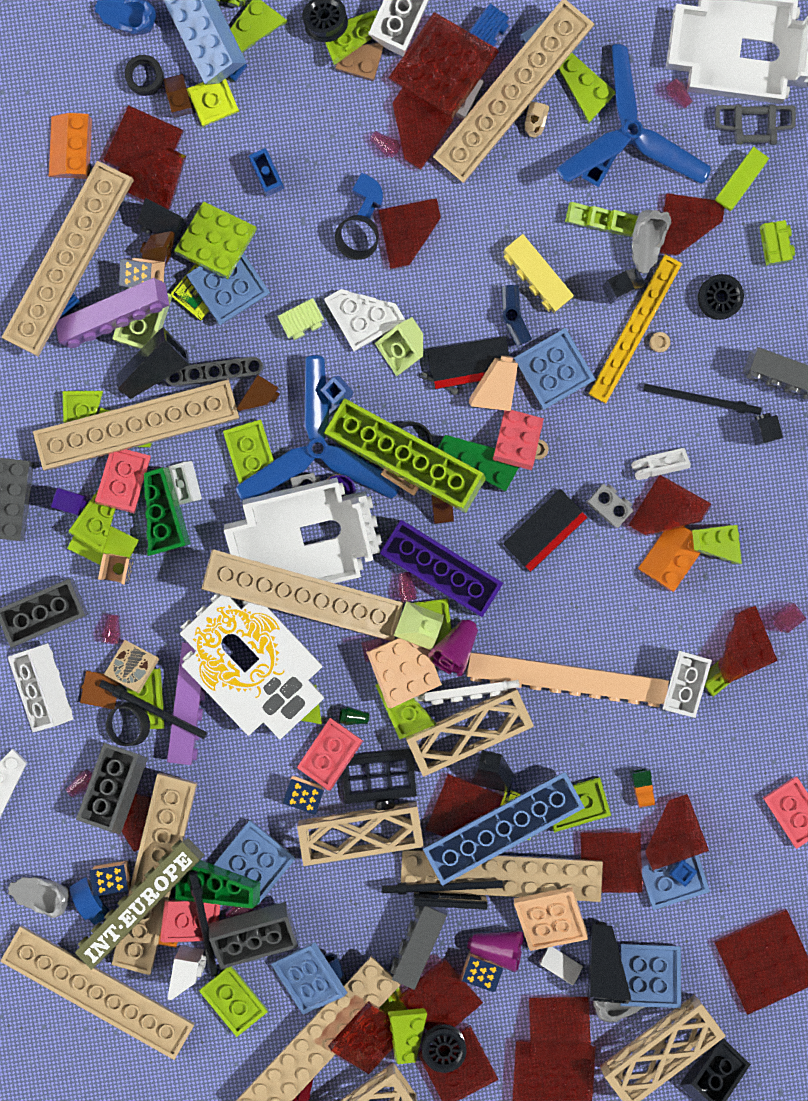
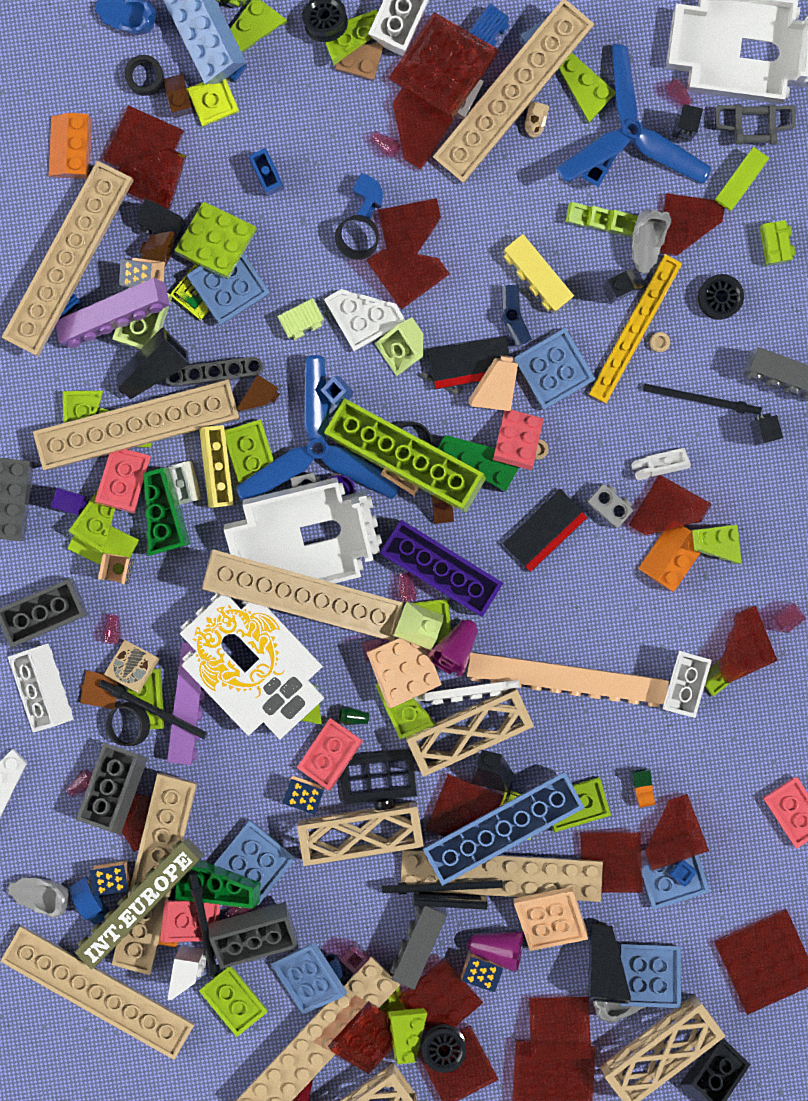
(216, 466): none -> light yellow brick
(354, 957): none -> clear pink brick
(406, 274): none -> clear red plate
(560, 965): white slope -> none
(687, 123): none -> black brick

